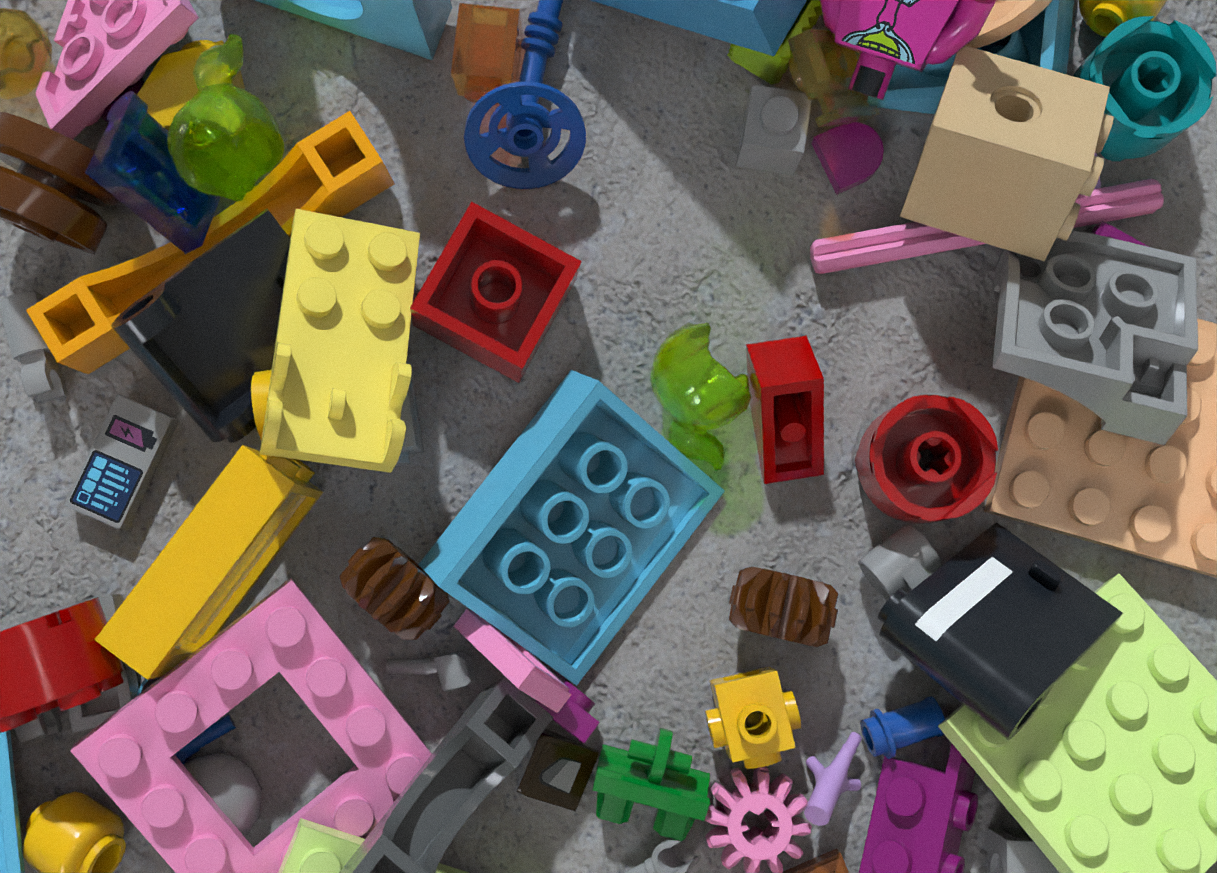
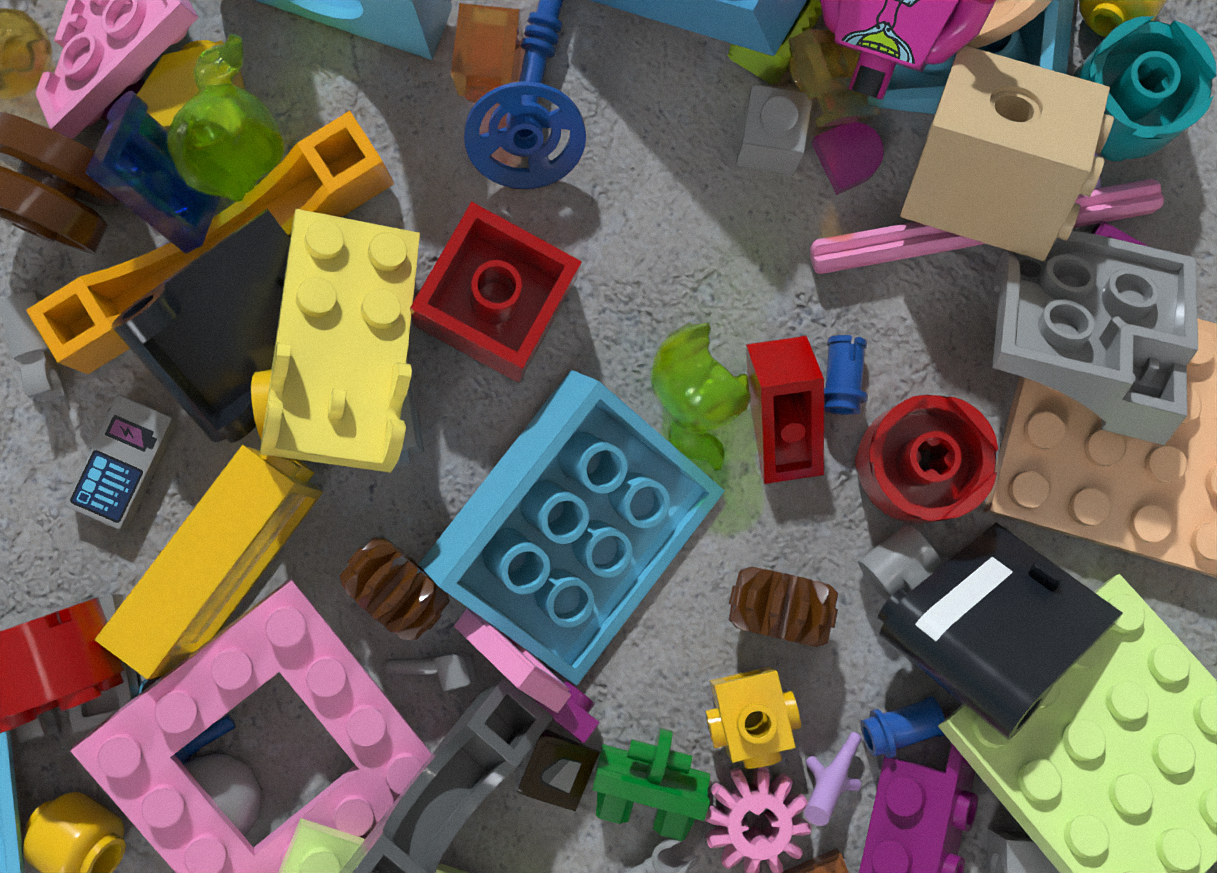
(845, 375): none -> blue pin

